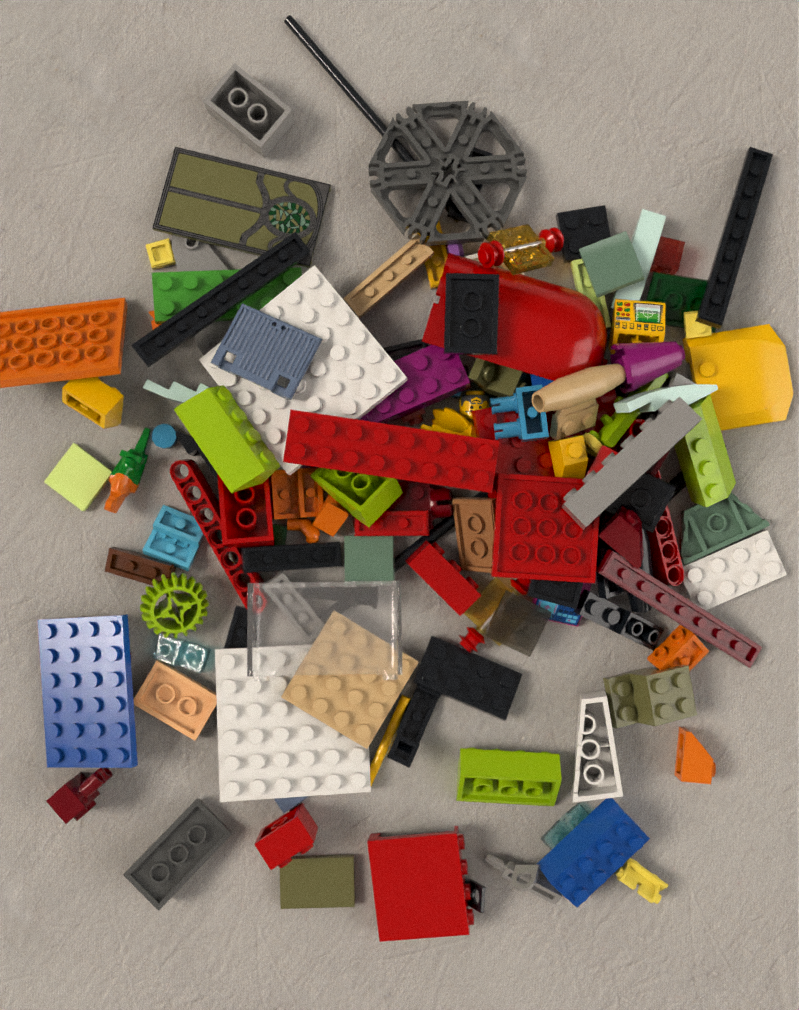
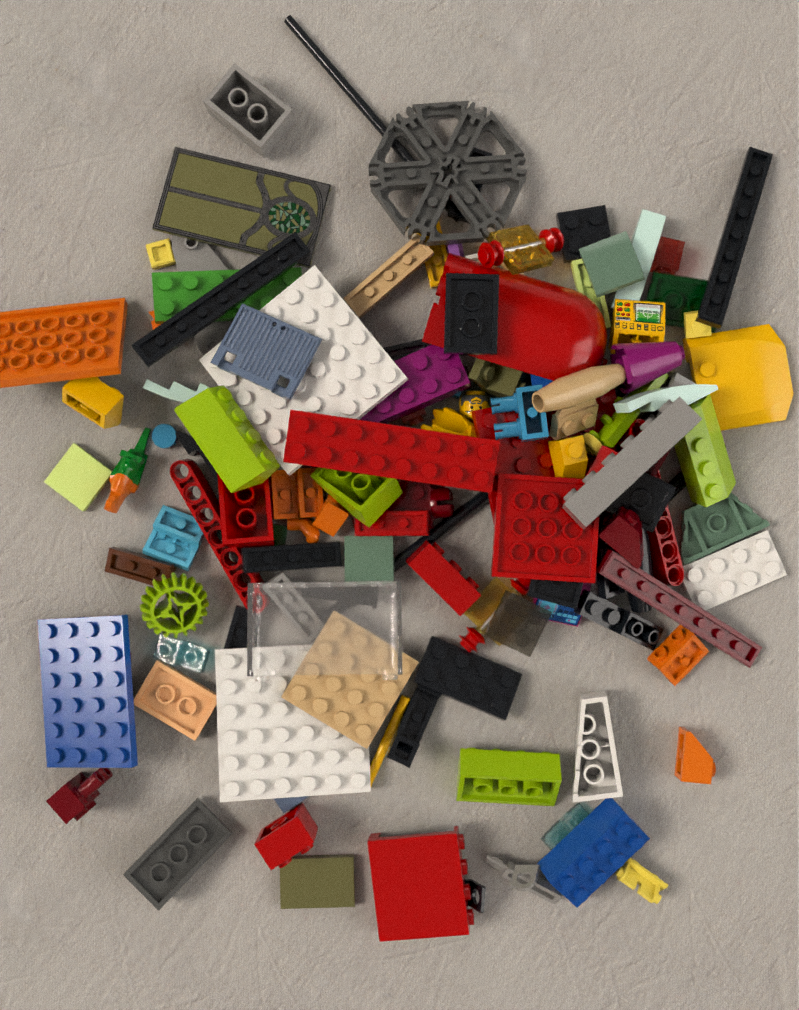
(474, 532): medium nougat tile -> none
(650, 696): olive bracket -> none

